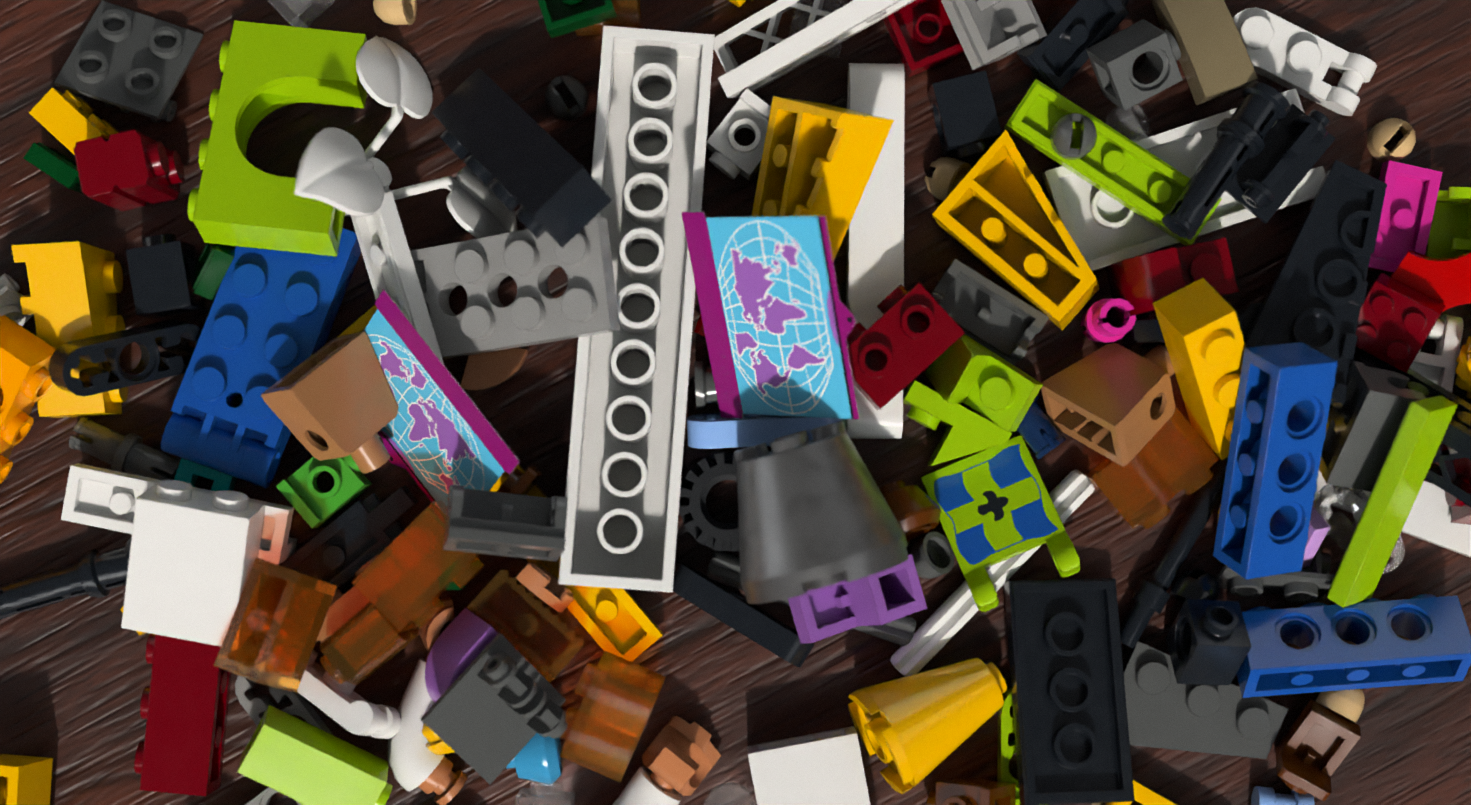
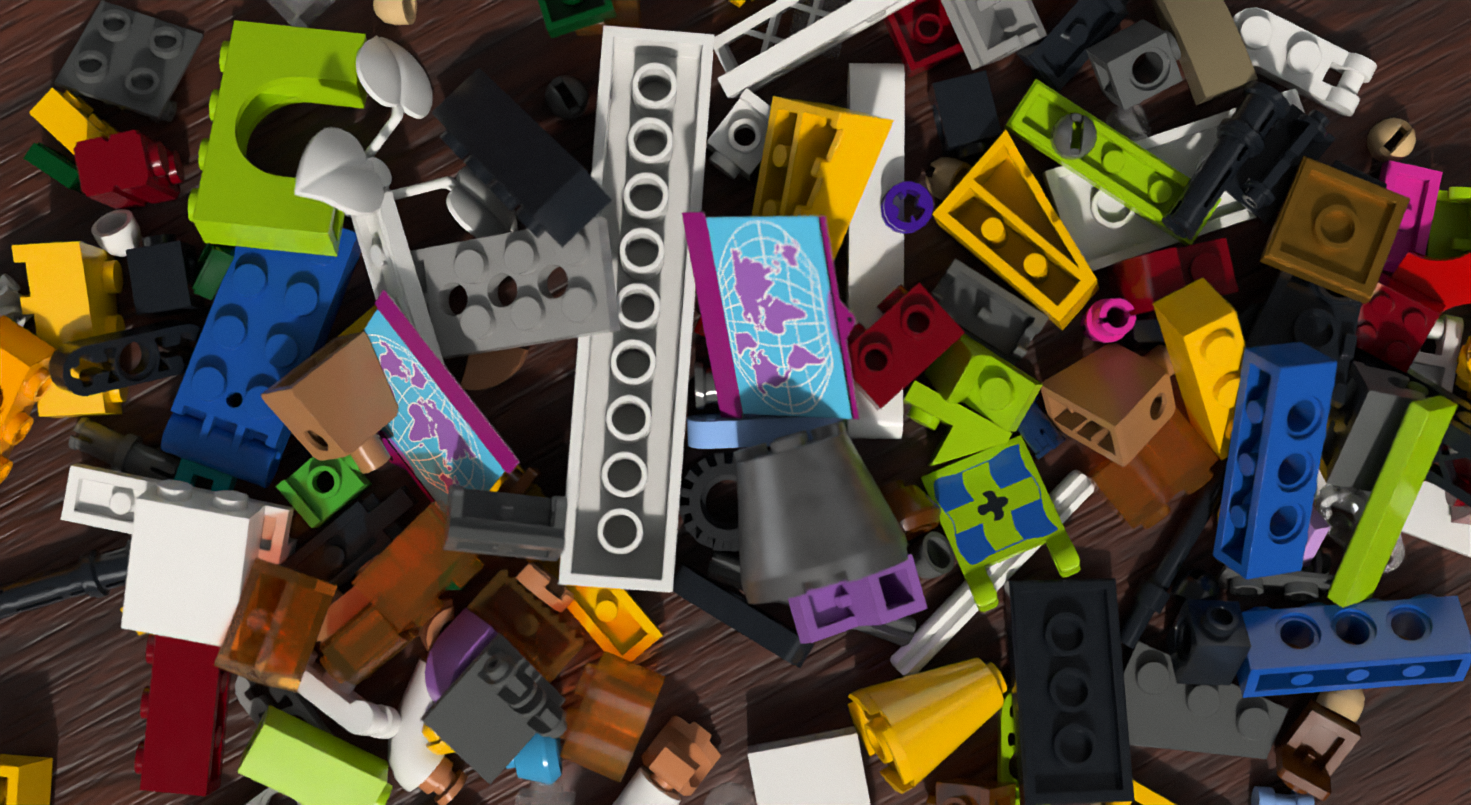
(117, 232): none -> white hinge
(923, 203): none -> dark purple bush
(1335, 230): none -> pearl gold tile

